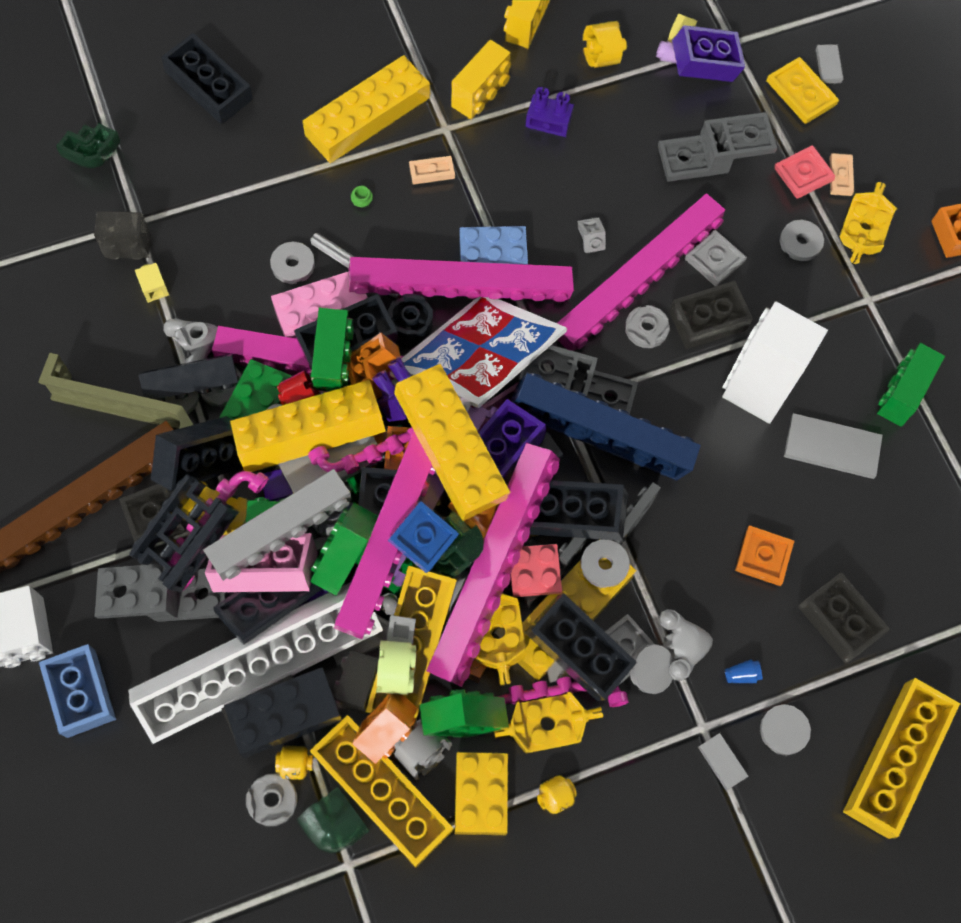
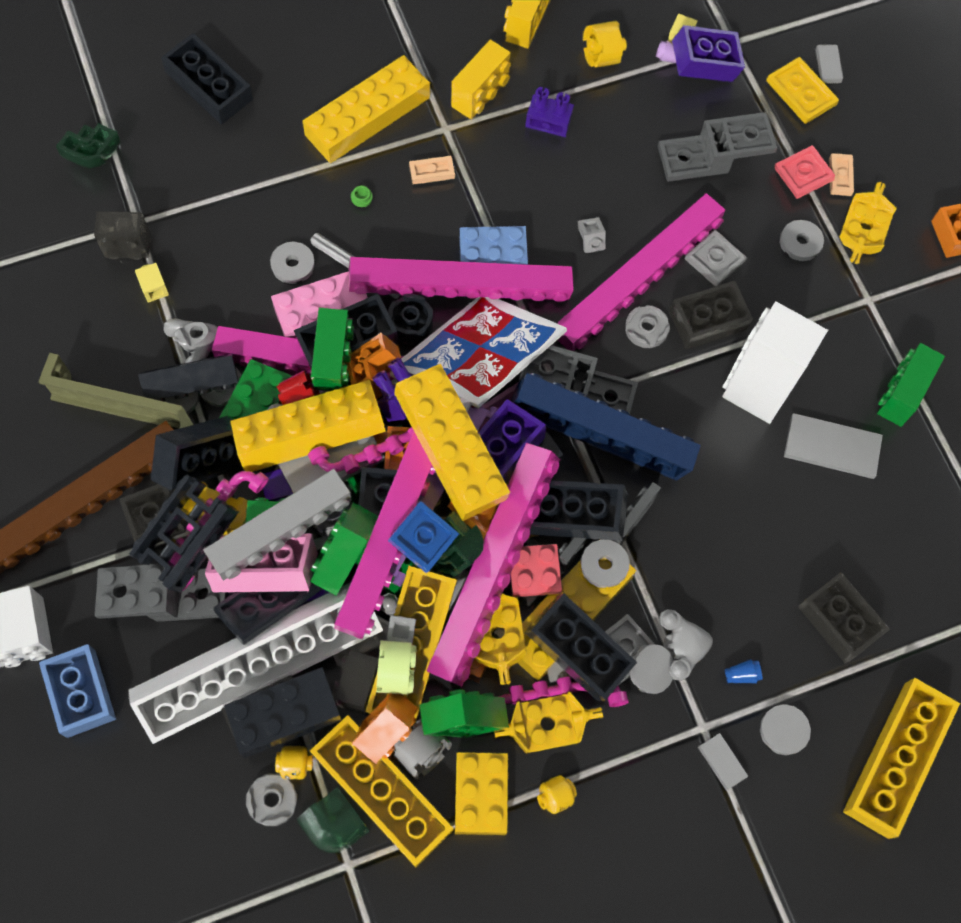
(764, 555): orange plate -> none

